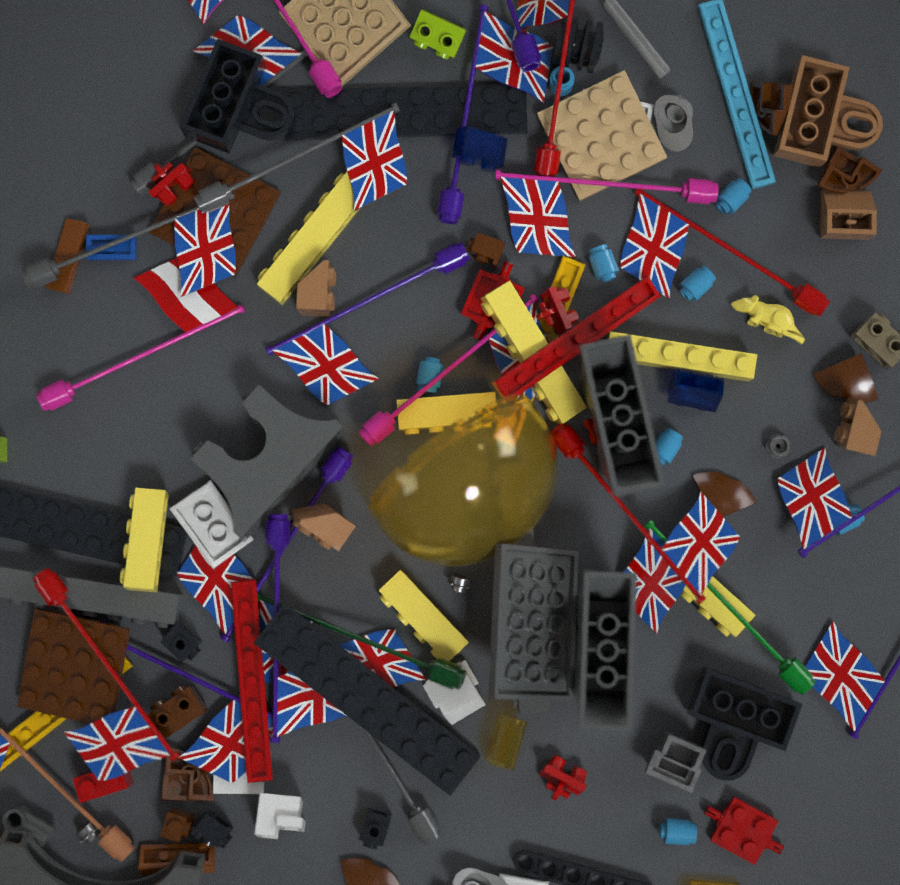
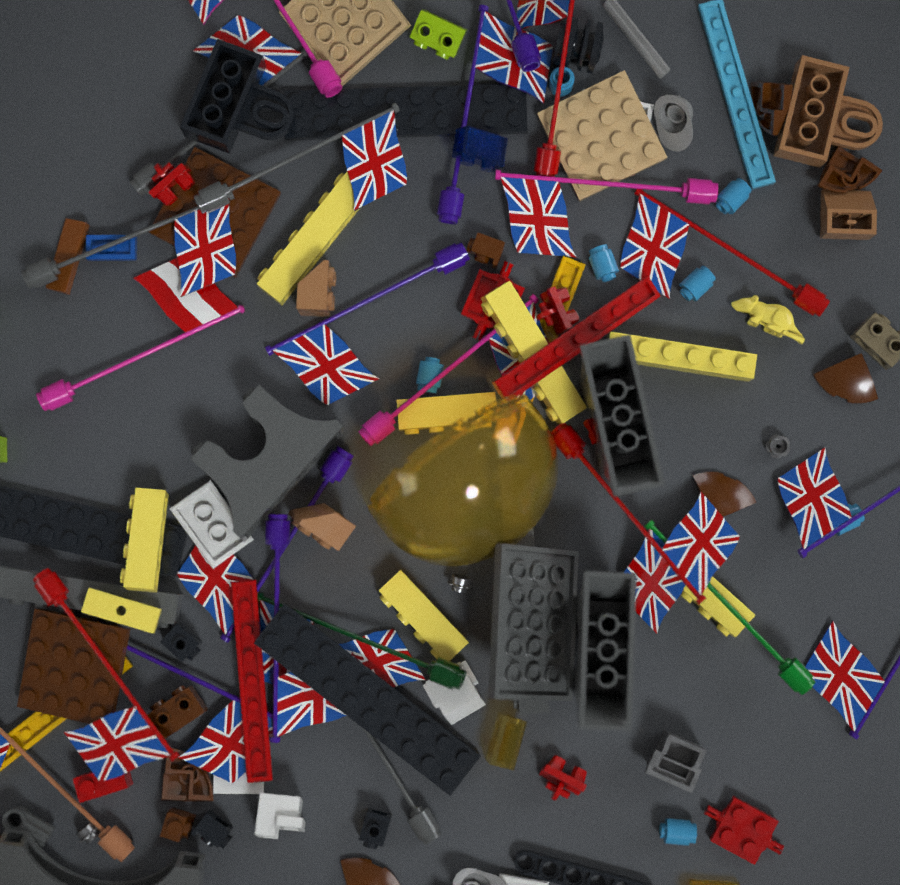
(107, 607): none -> light yellow tile
(157, 856): dark orange slope -> none
(668, 445): dark azure brick -> none
(696, 390): clear blue brick -> none
(740, 716): black brick -> none
(857, 429): medium nougat slope -> none

